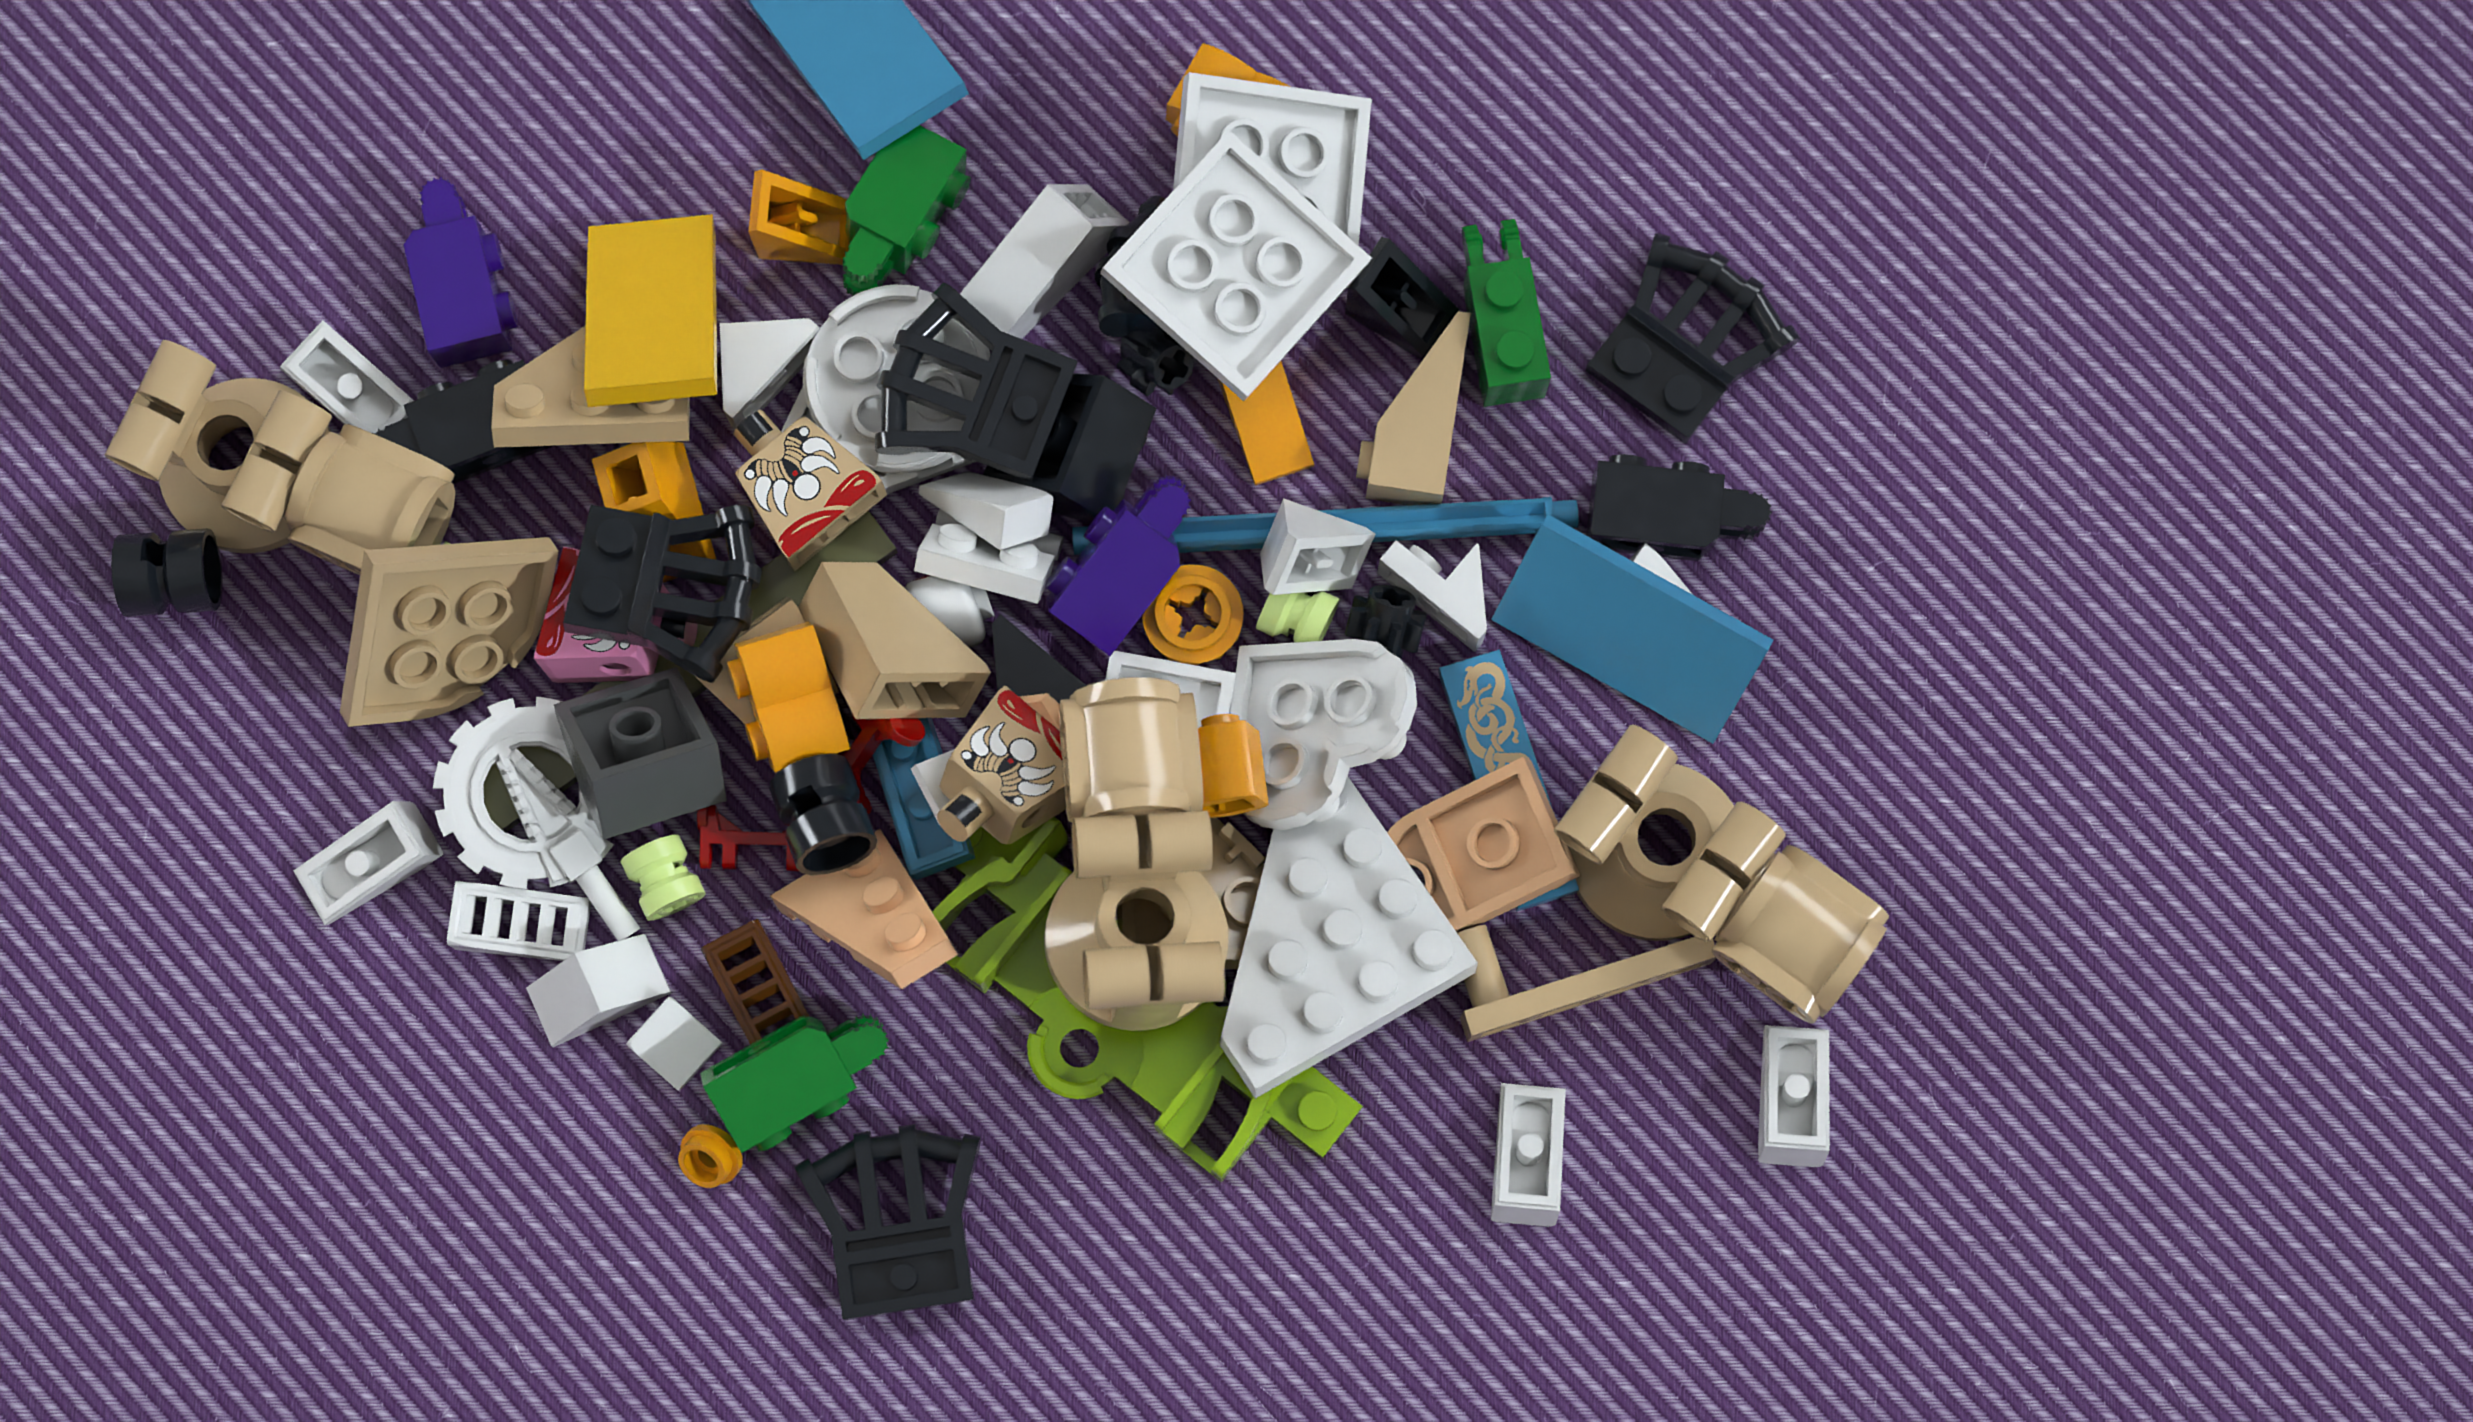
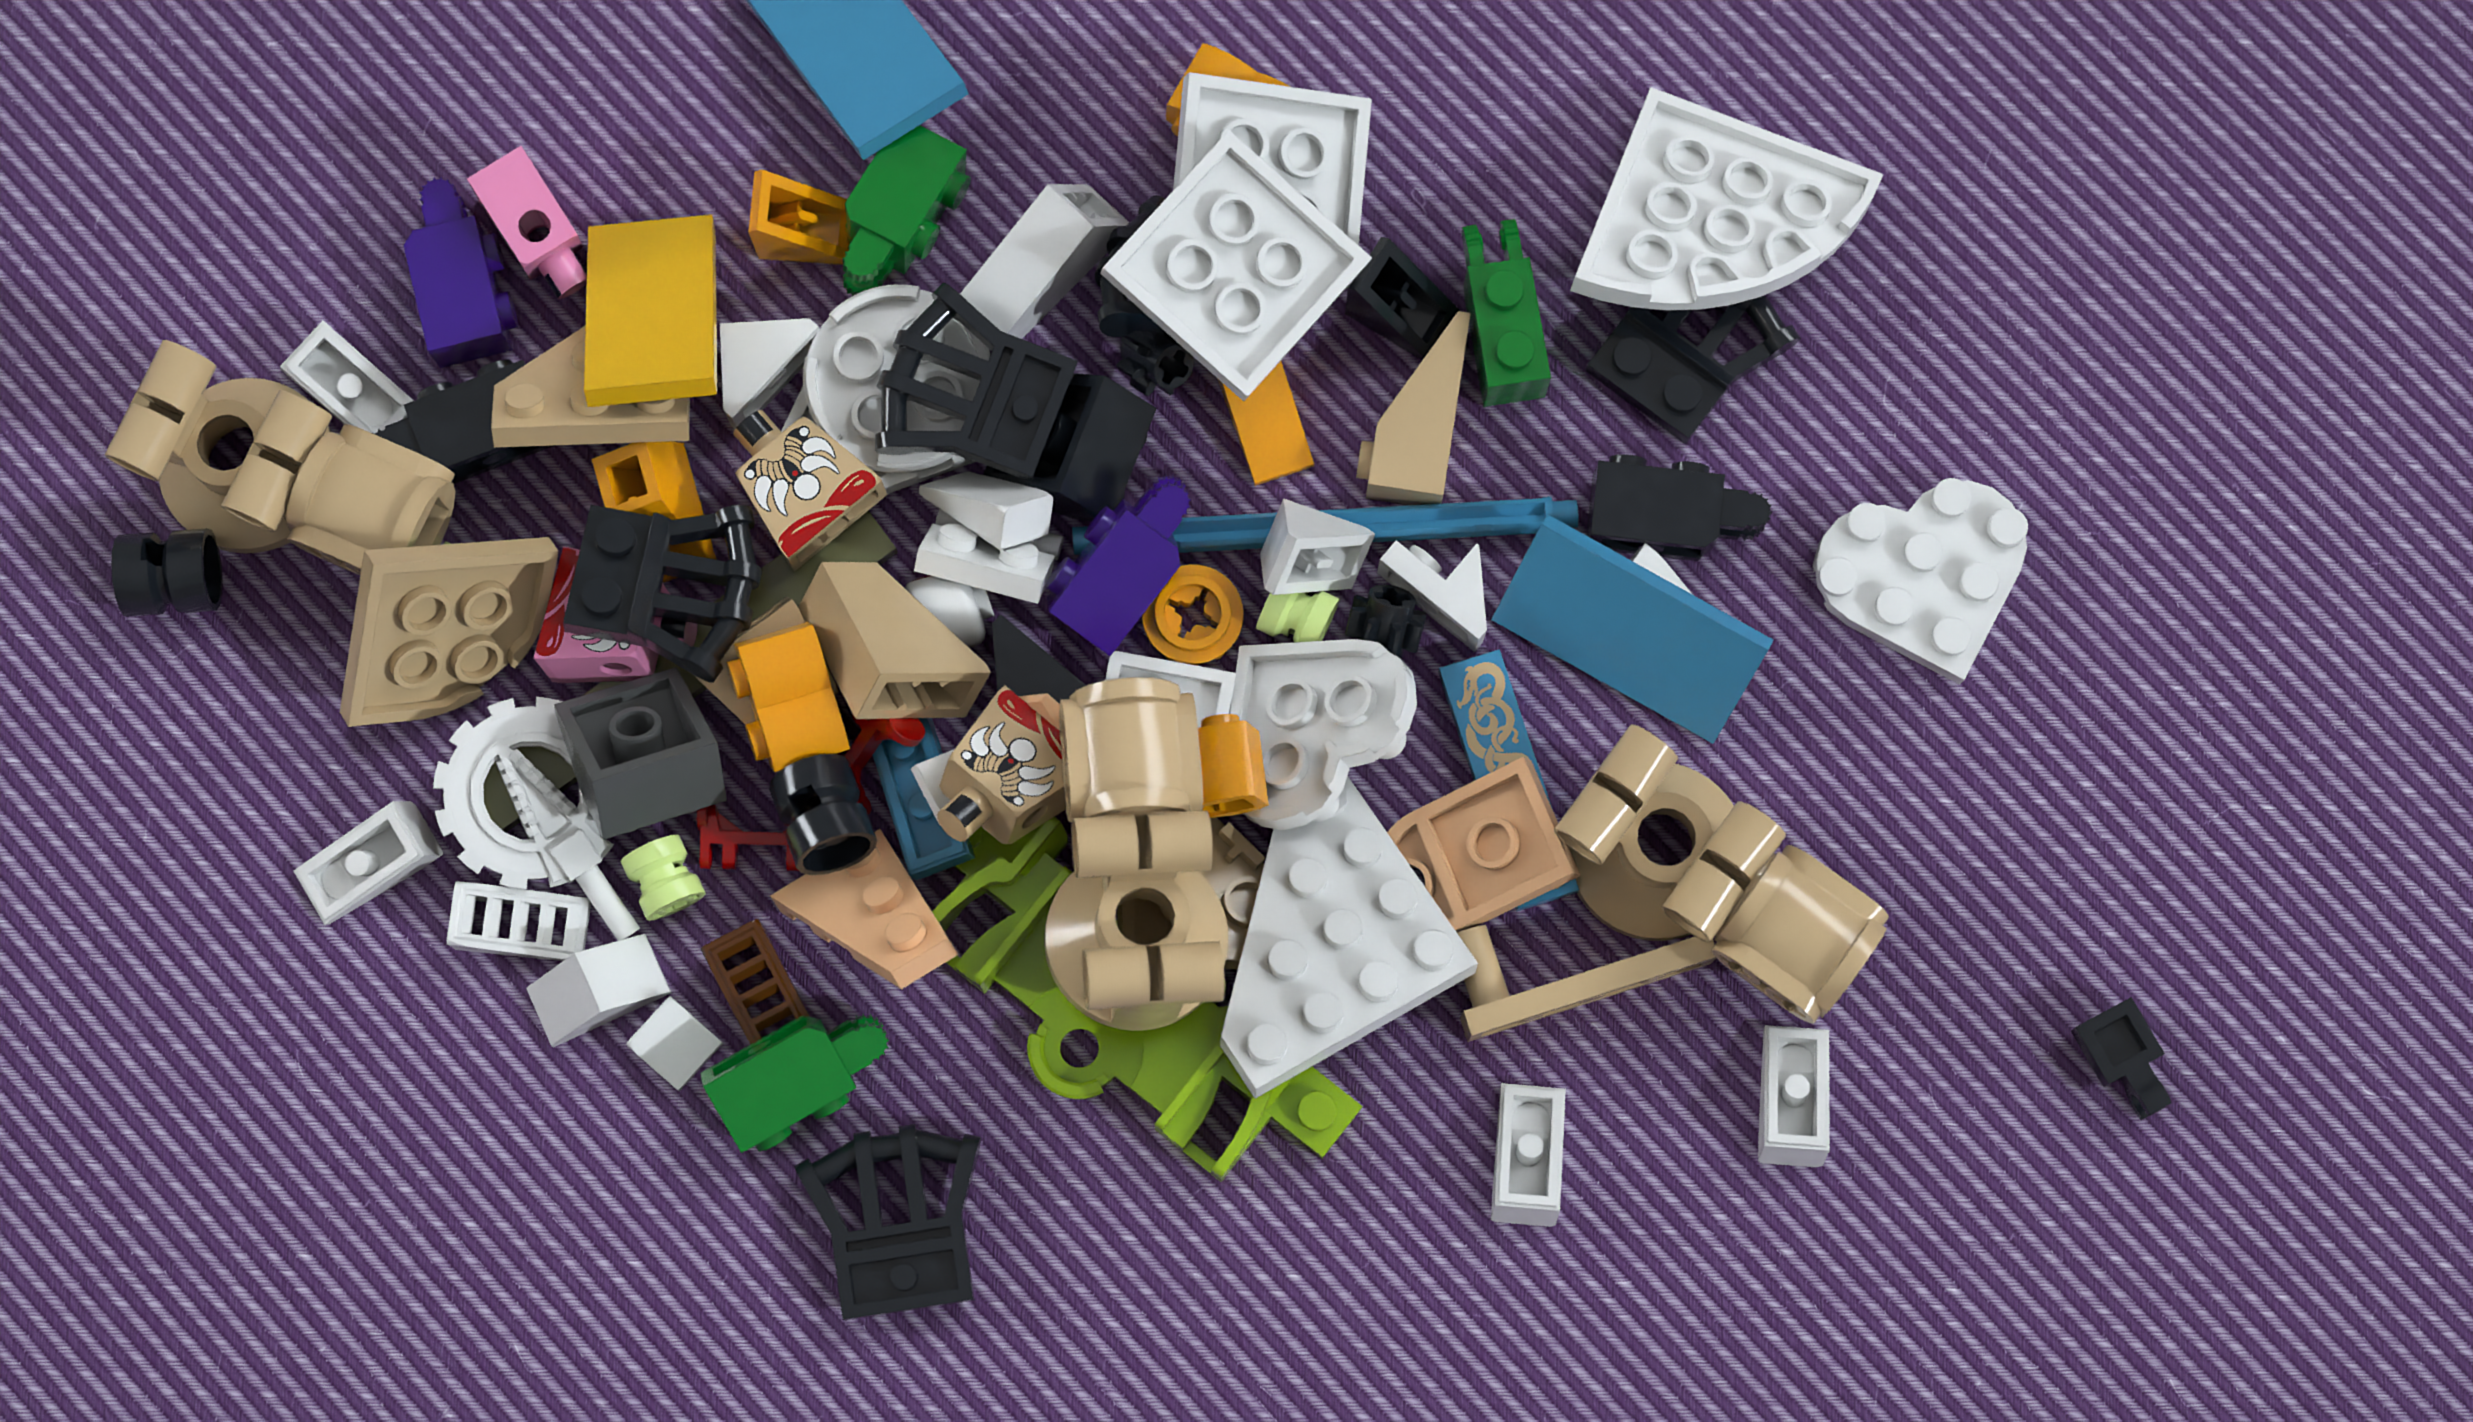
(522, 202): none -> bright pink torso
(709, 1156): light orange plate -> none
(1716, 211): none -> white plate
(1926, 575): none -> white plate
(2121, 1048): none -> black plate

